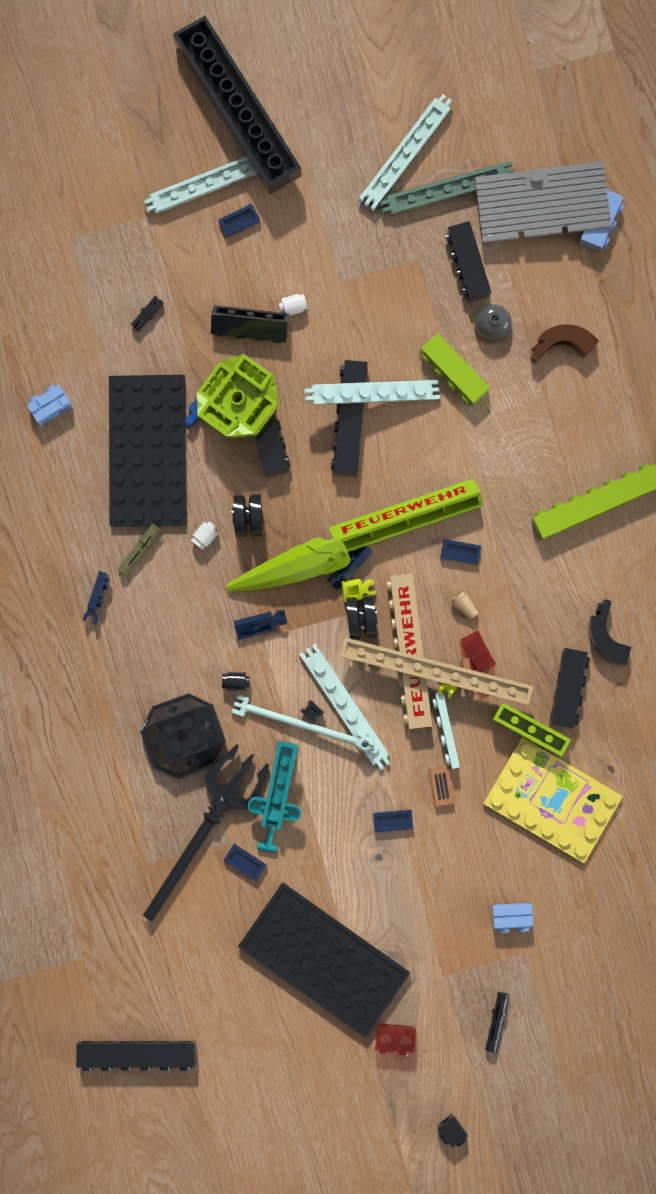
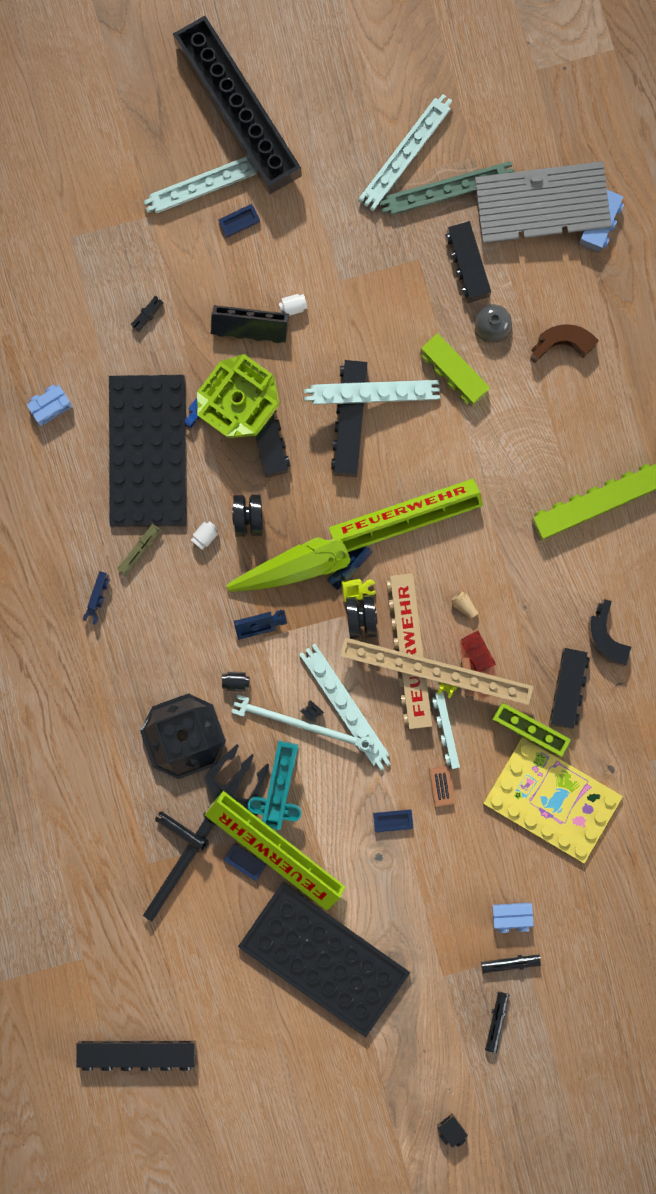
(183, 832): none -> black pin
(275, 851): none -> lime brick
(395, 1033): clear red brick -> none
(460, 552): dark blue tile -> none
(511, 963): none -> black pin

